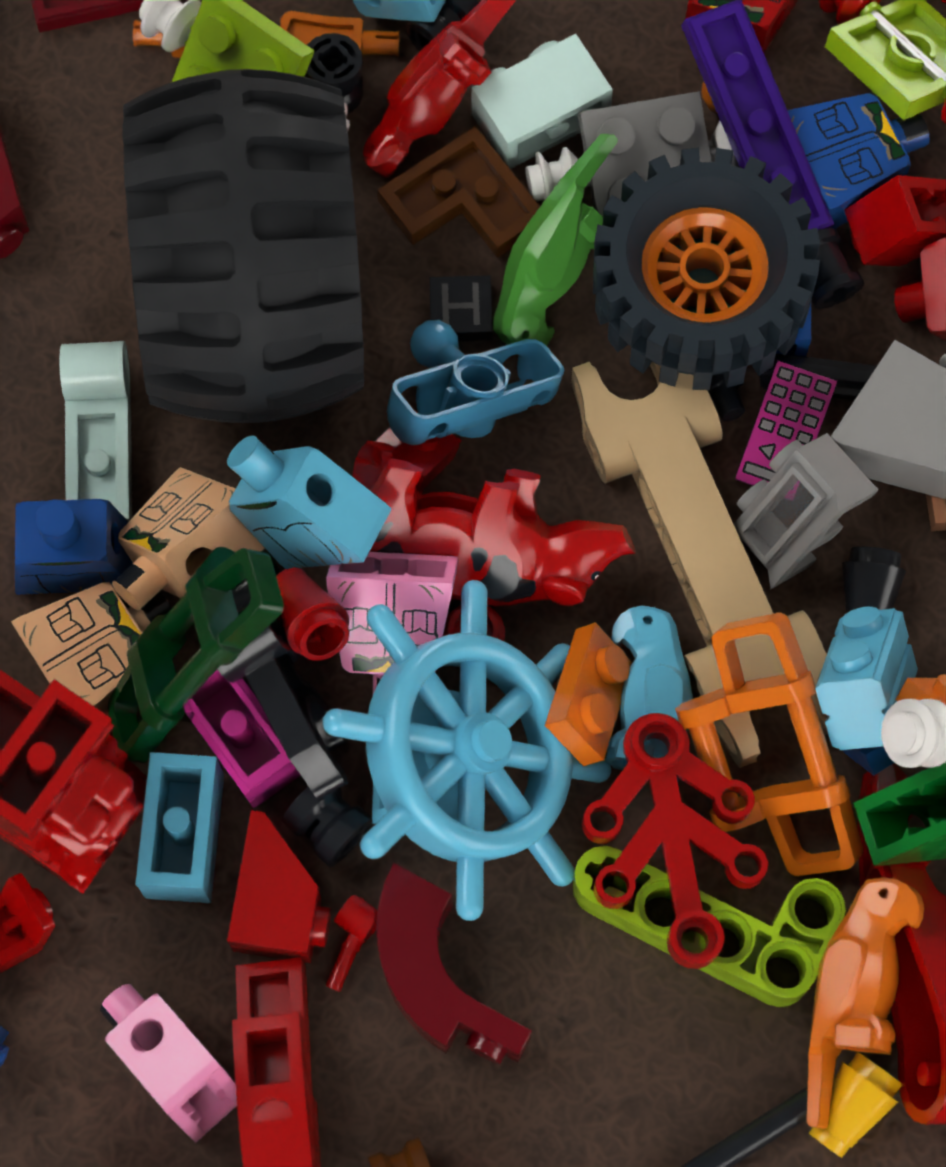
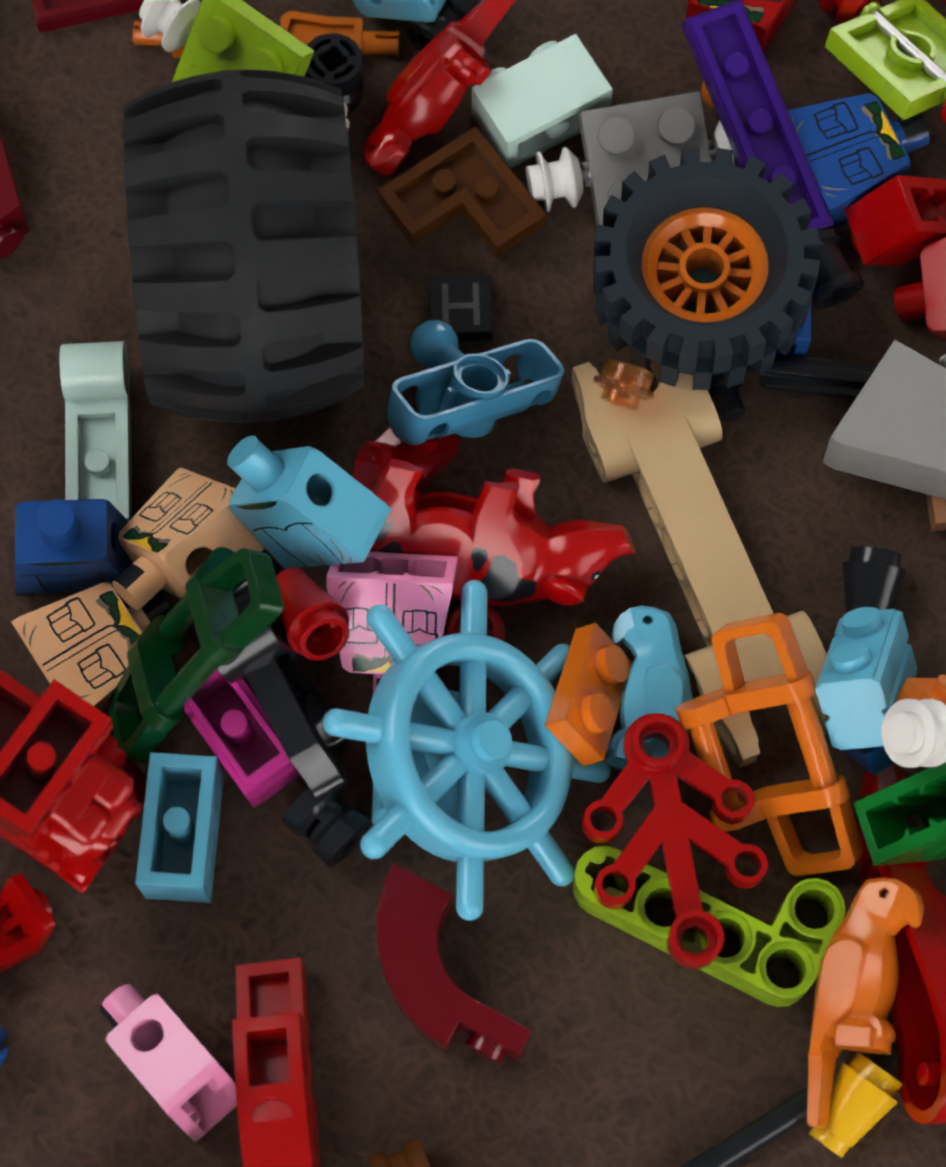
(275, 899): red slope -> none
(360, 921): red hand -> none
(550, 251): bright green animal -> none
(624, 384): none -> clear orange plate
(789, 412): tile -> none
(800, 505): light grey window -> none

